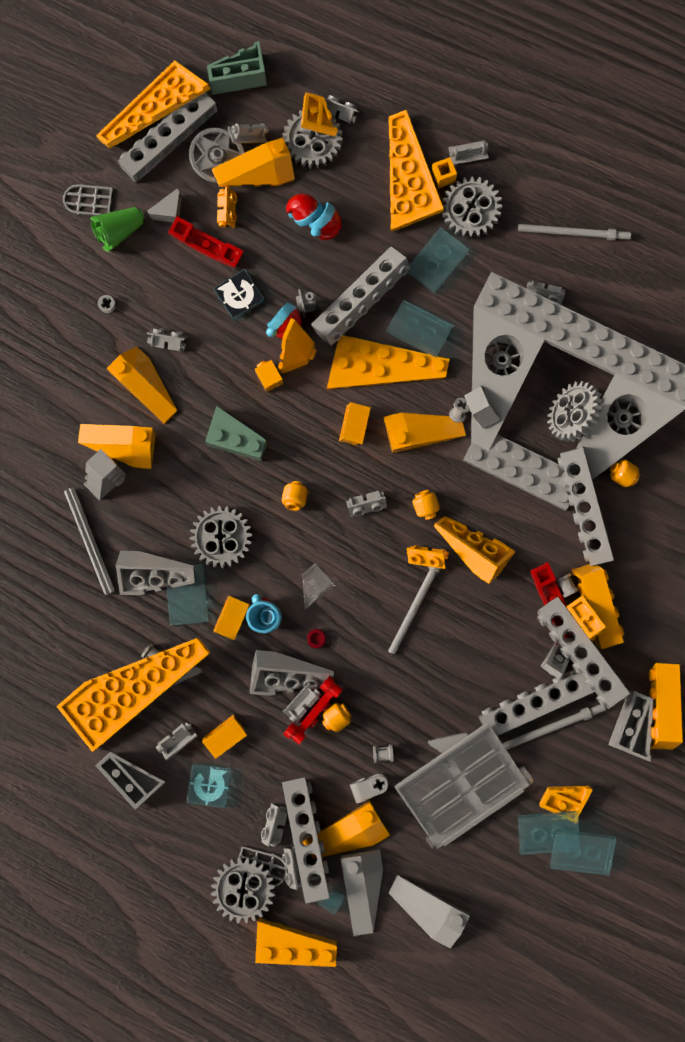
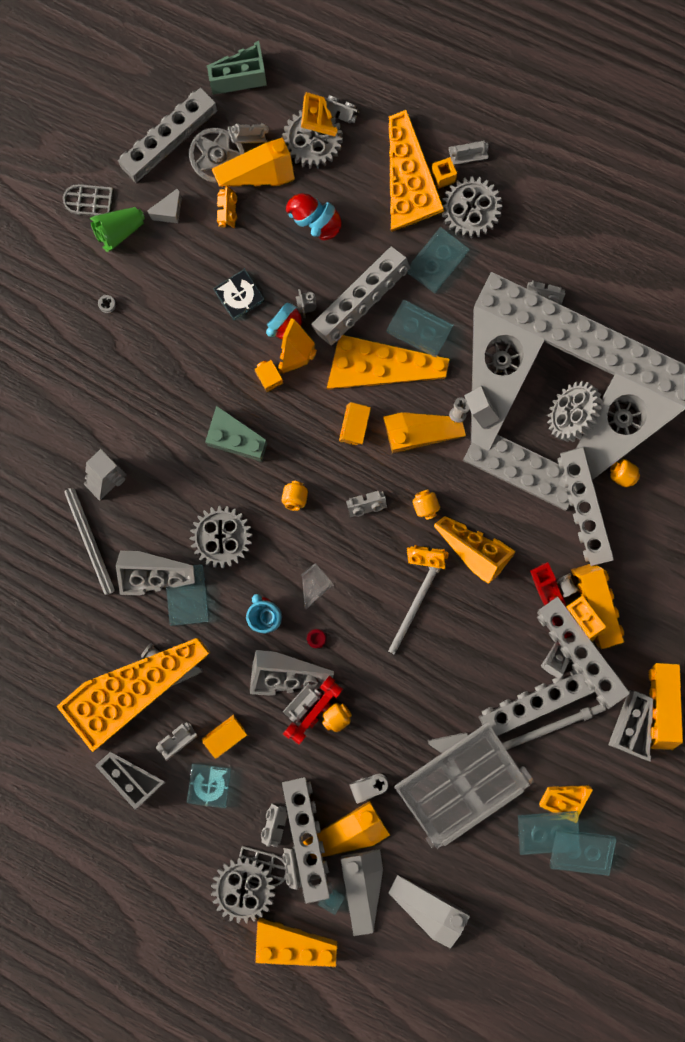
(123, 443): light orange wedge -> none
(140, 377): light orange wedge -> none
(164, 95): light orange wing -> none
(174, 339): light grey hinge -> none
(204, 243): red slope -> none
(231, 617): light orange hinge -> none
(383, 753): light grey bush -> none
(610, 234): light grey bar -> none

